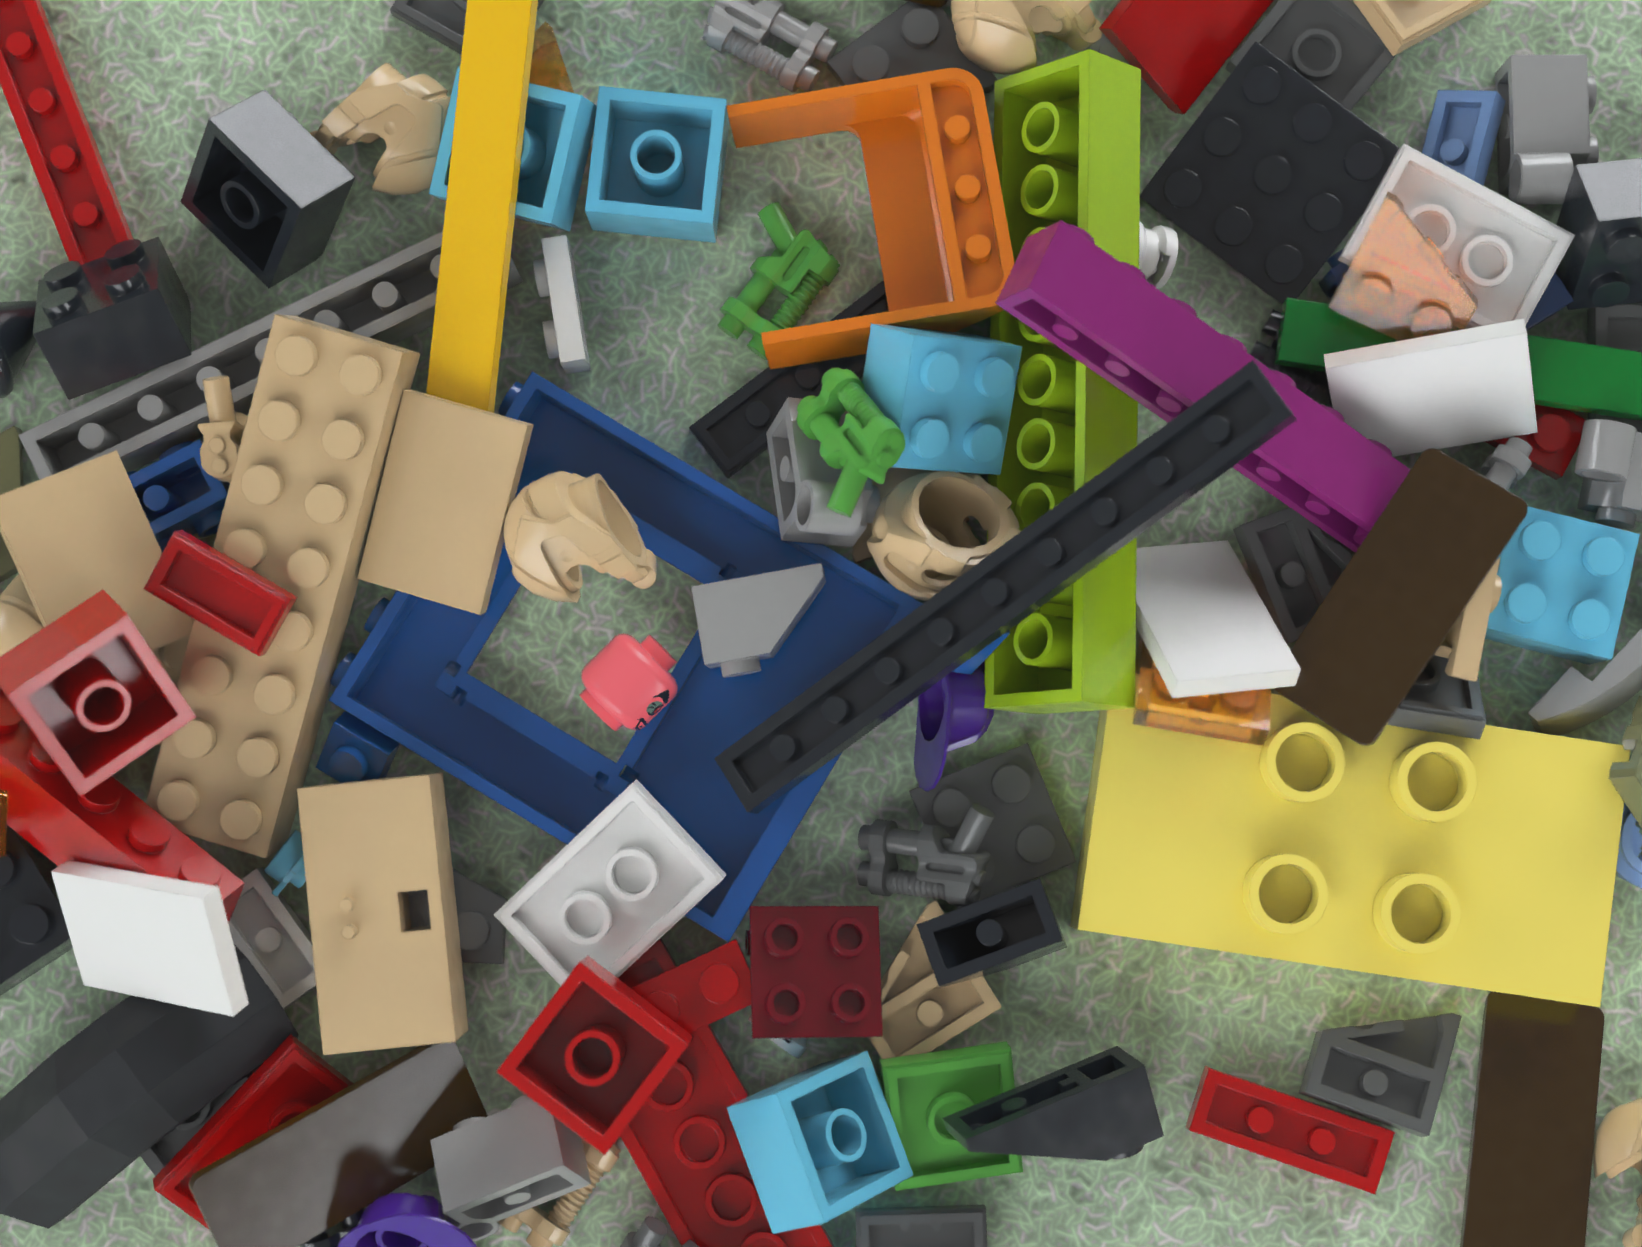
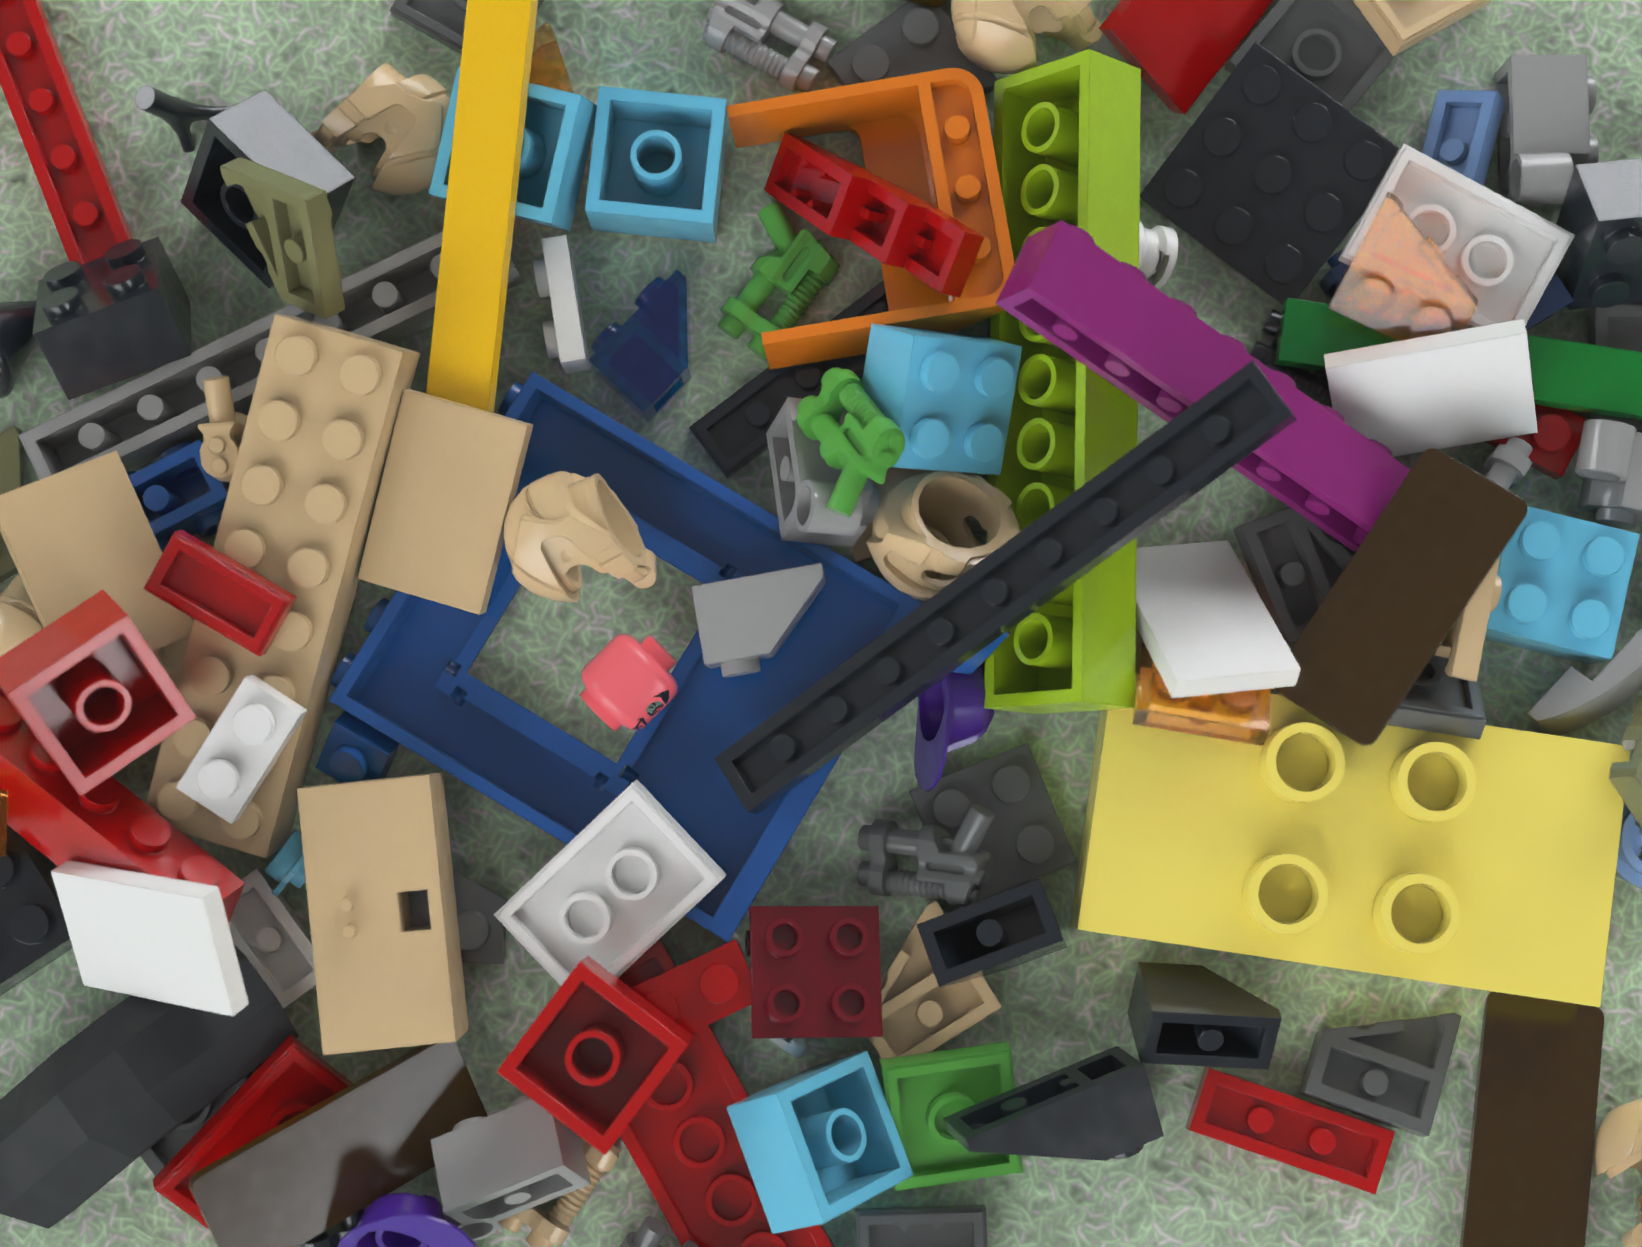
(175, 112): none -> black bar
(241, 748): none -> white plate
(292, 235): none -> olive wing
(651, 351): none -> clear blue slope
(873, 214): none -> red slope
(1199, 1019): none -> black slope

